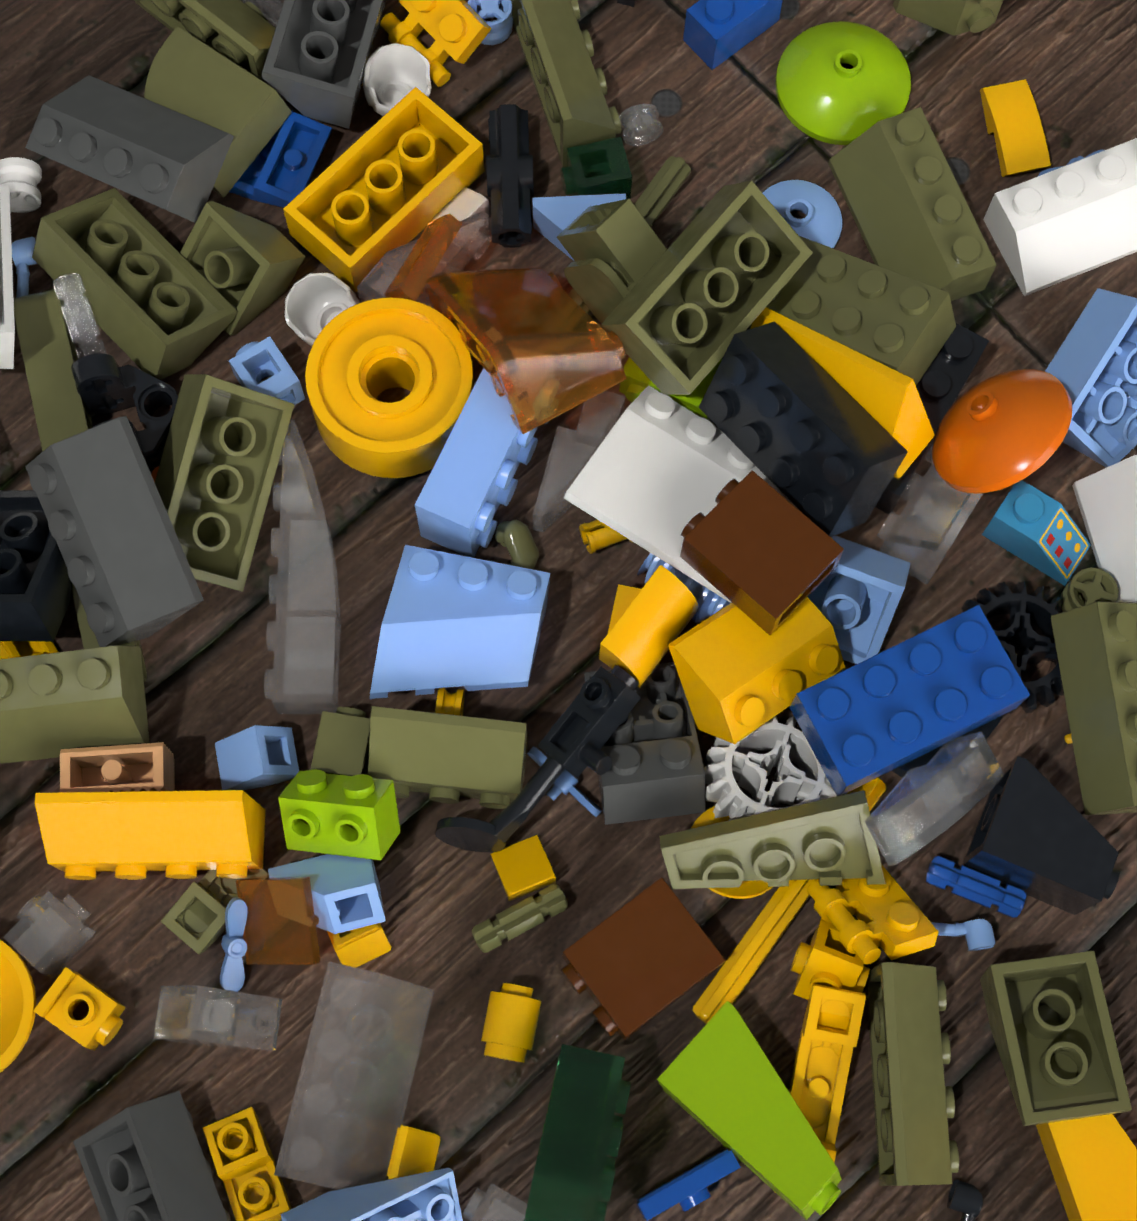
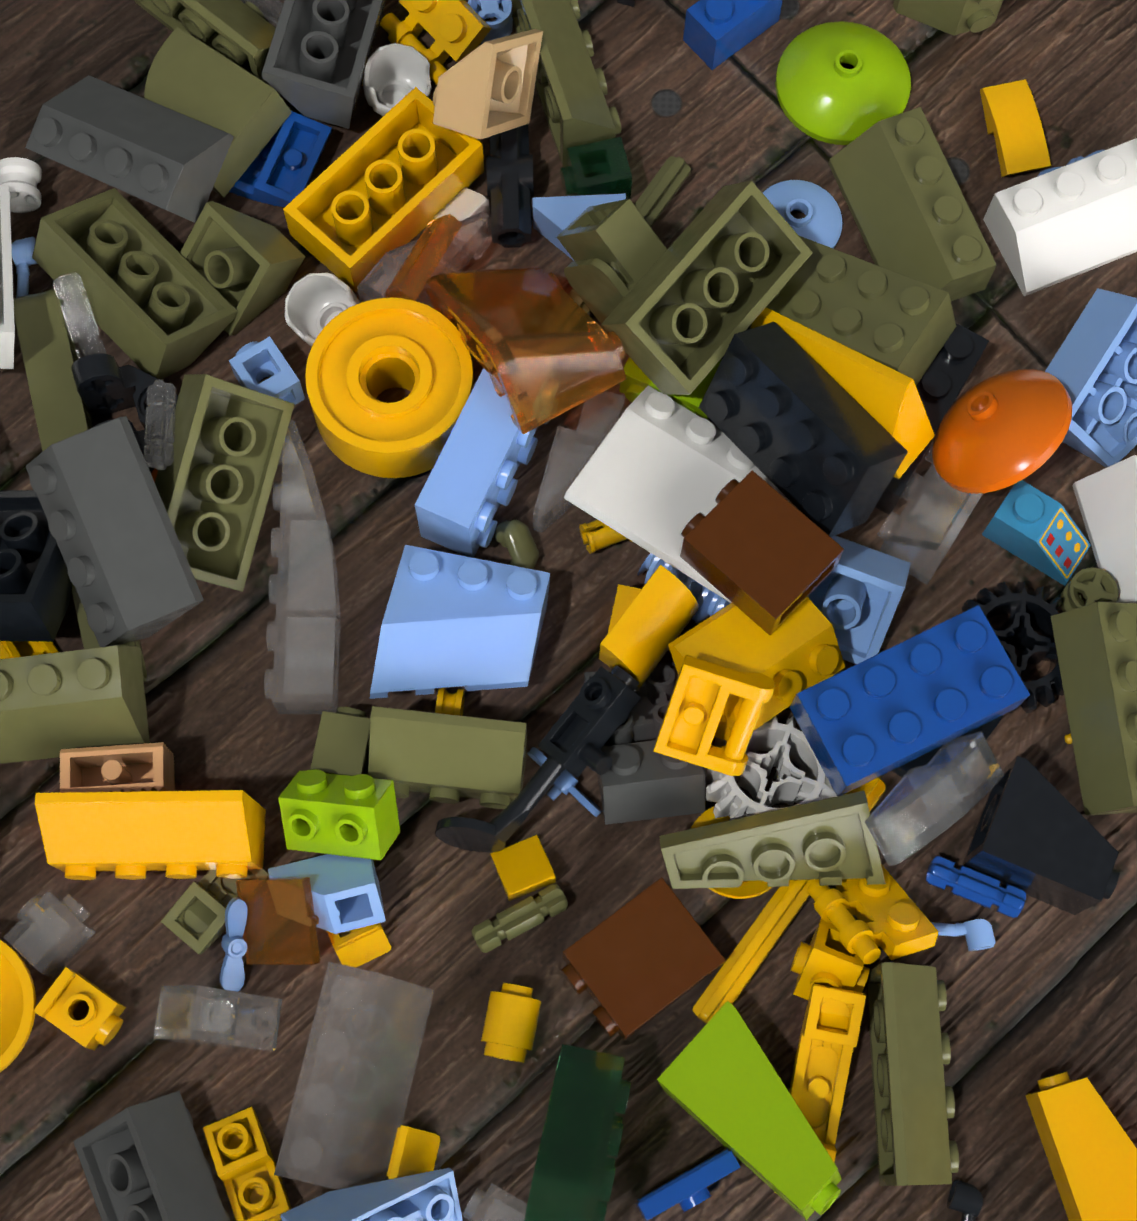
(160, 425): none -> clear axle
(257, 757): light blue brick -> none
(490, 87): none -> tan slope
(640, 124): clear bush -> none
(697, 710): none -> yellow plate
(1055, 1038): olive slope -> none

